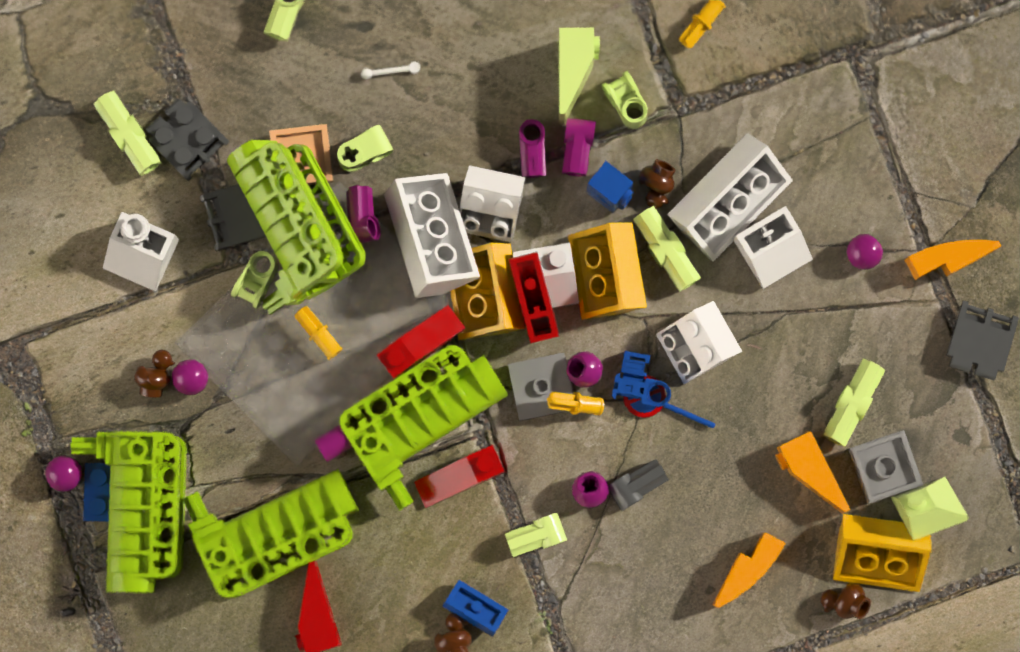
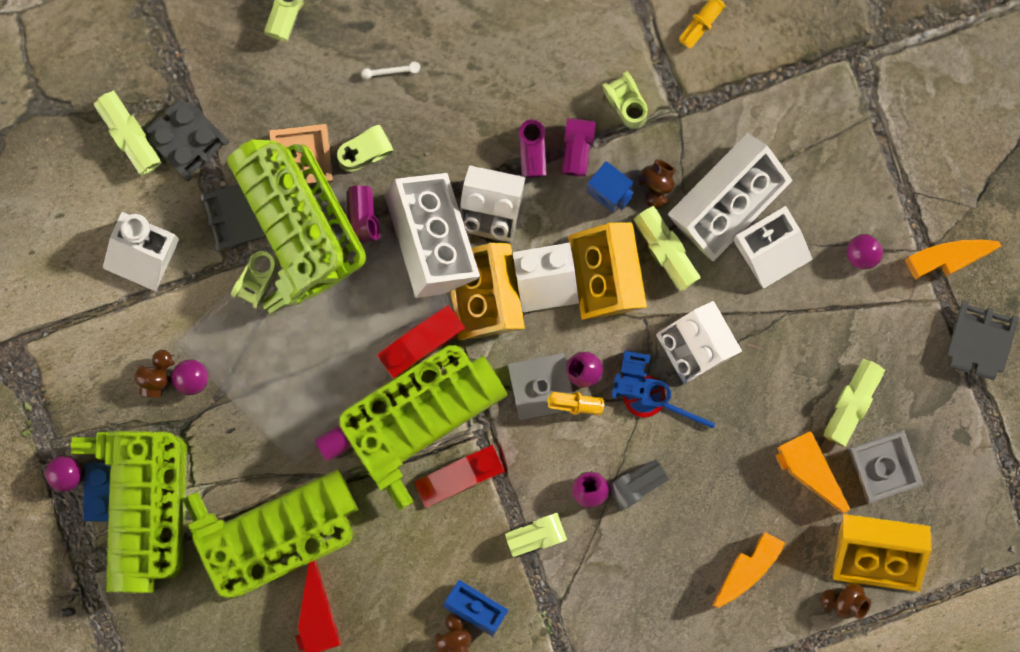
(318, 332): yellow axle -> none
(534, 297): red slope -> none
(575, 58): yellowish green slope -> none
(929, 508): yellowish green slope -> none

